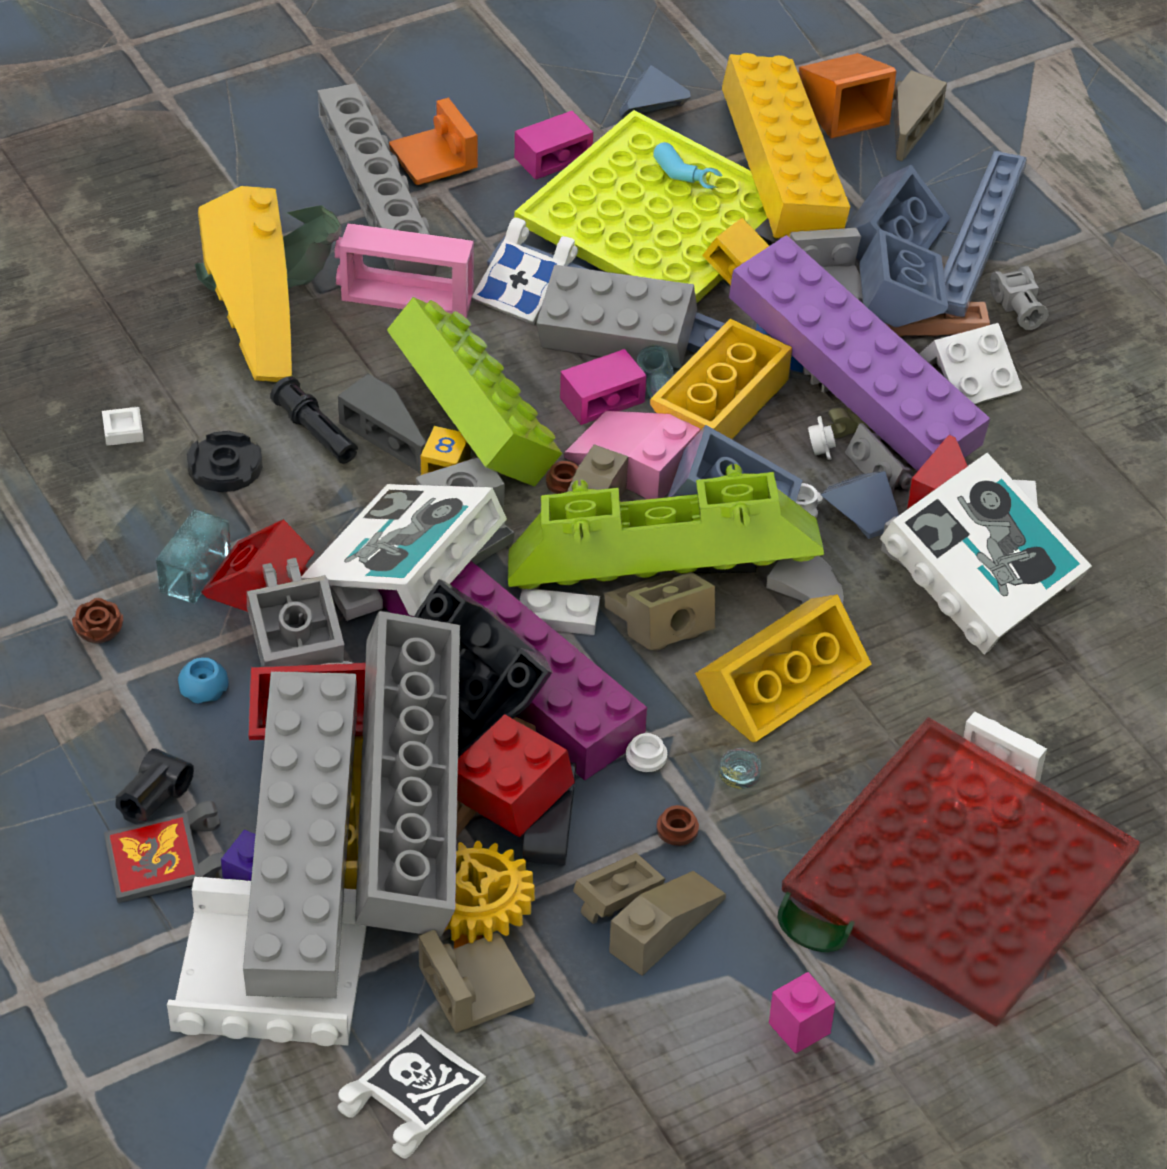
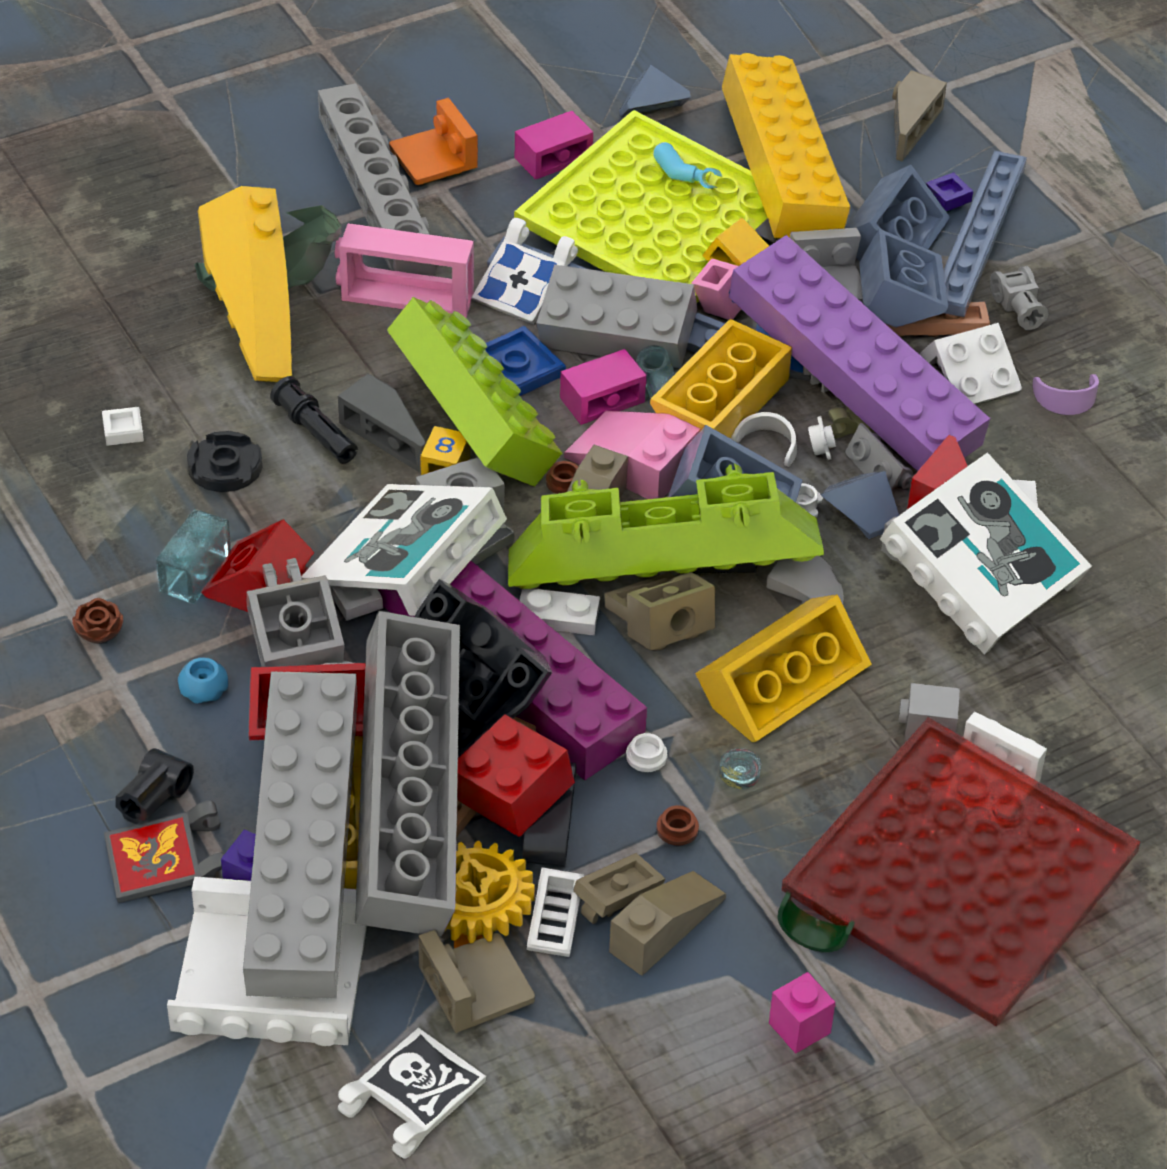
(525, 359): none -> blue tile
(558, 882): none -> white slope
(713, 289): none -> bright pink brick
(772, 422): none -> white helmet
(849, 93): orange slope -> none
(932, 702): none -> light grey brick
(950, 191): none -> dark purple plate
(1066, 401): none -> lavender helmet

